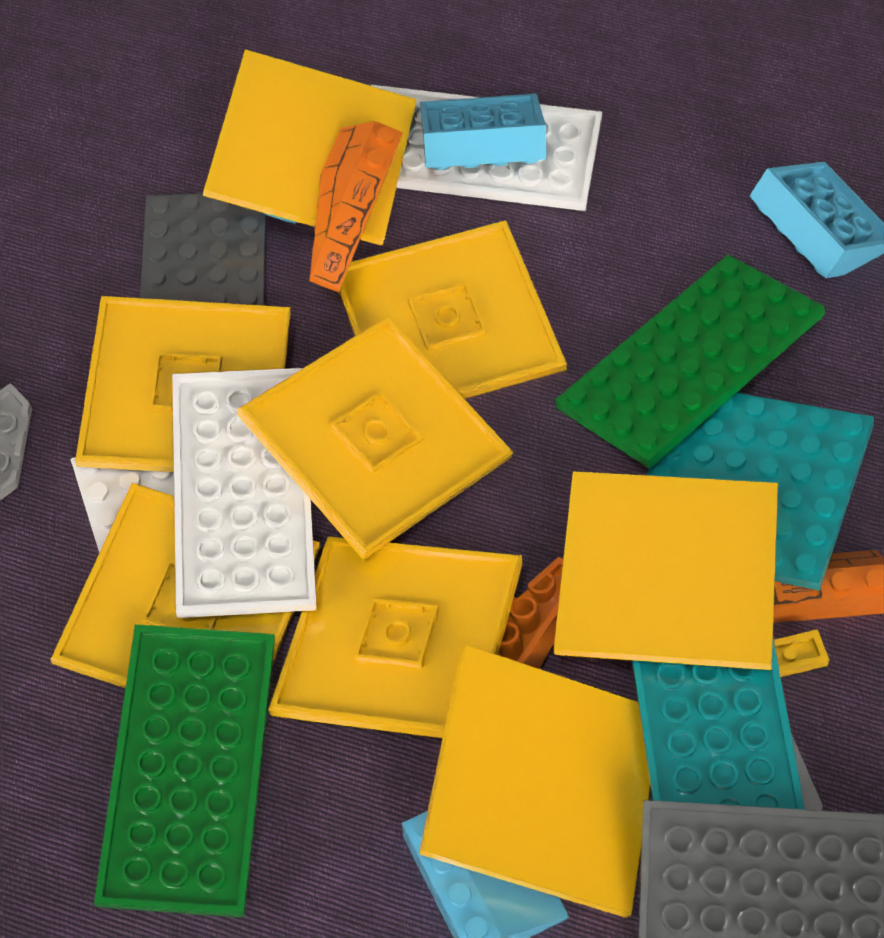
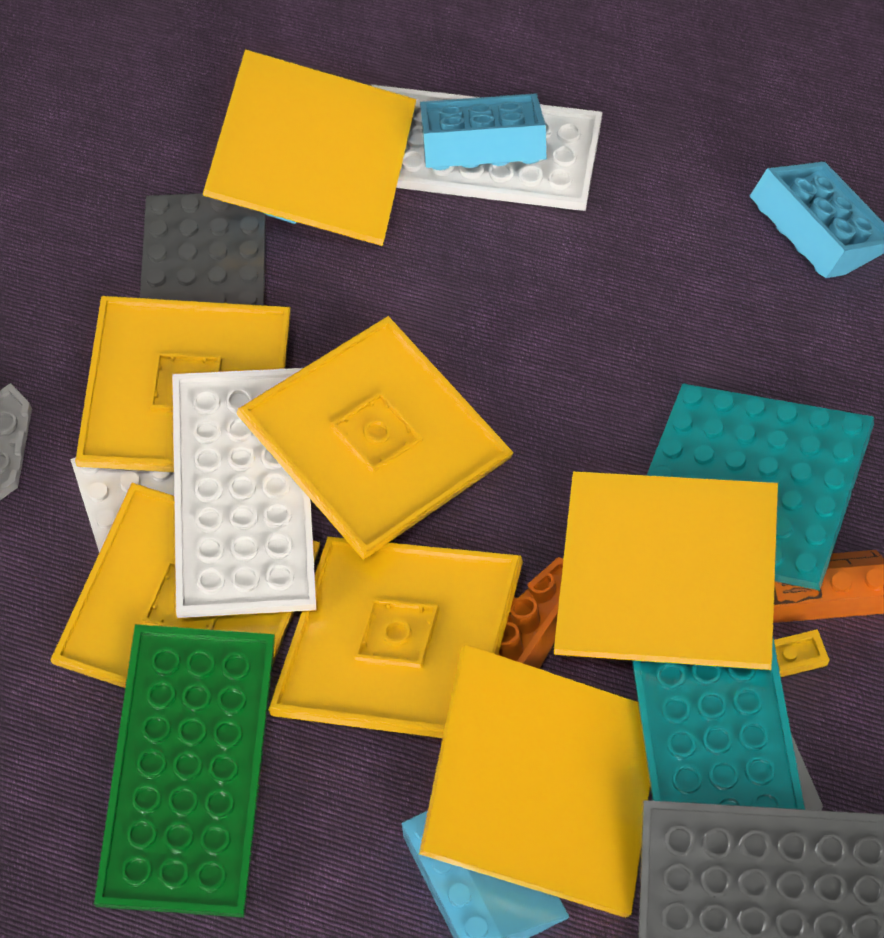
(348, 195): orange wedge -> none
(462, 306): yellow tile -> none
(689, 360): green plate -> none

